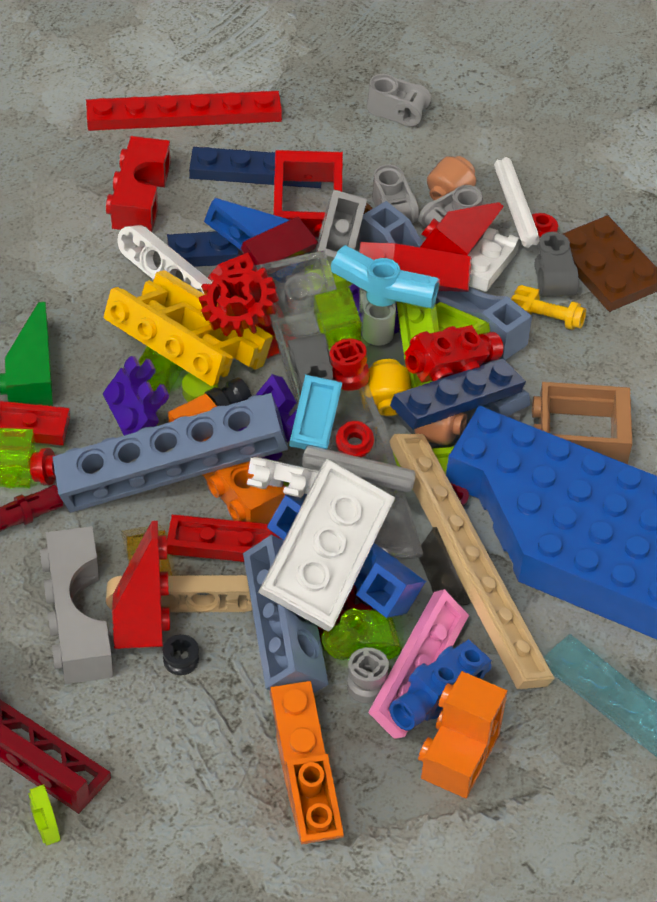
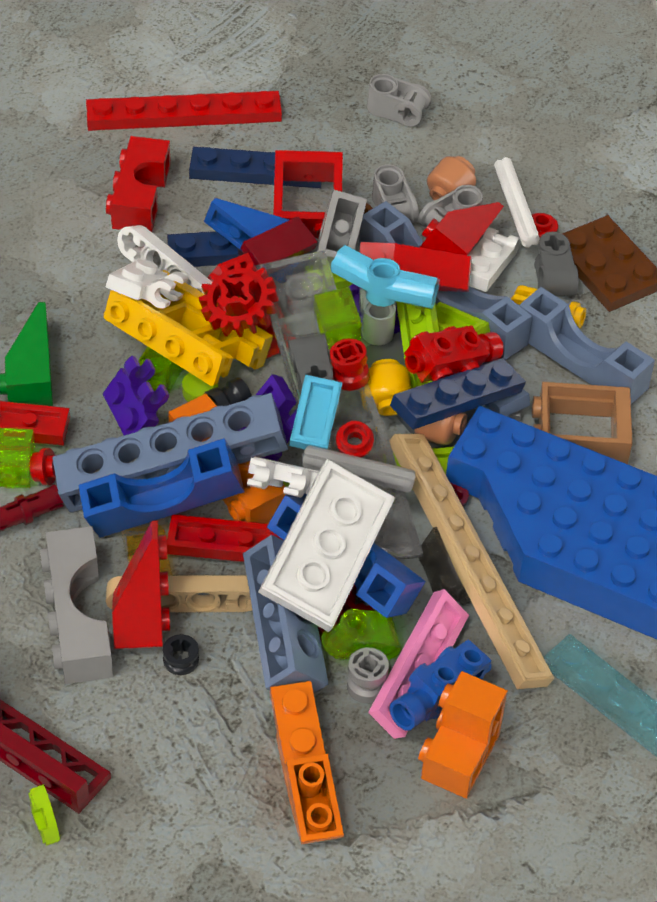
(123, 503): none -> blue arch
(145, 281): none -> white plate
(559, 338): none -> sand blue arch

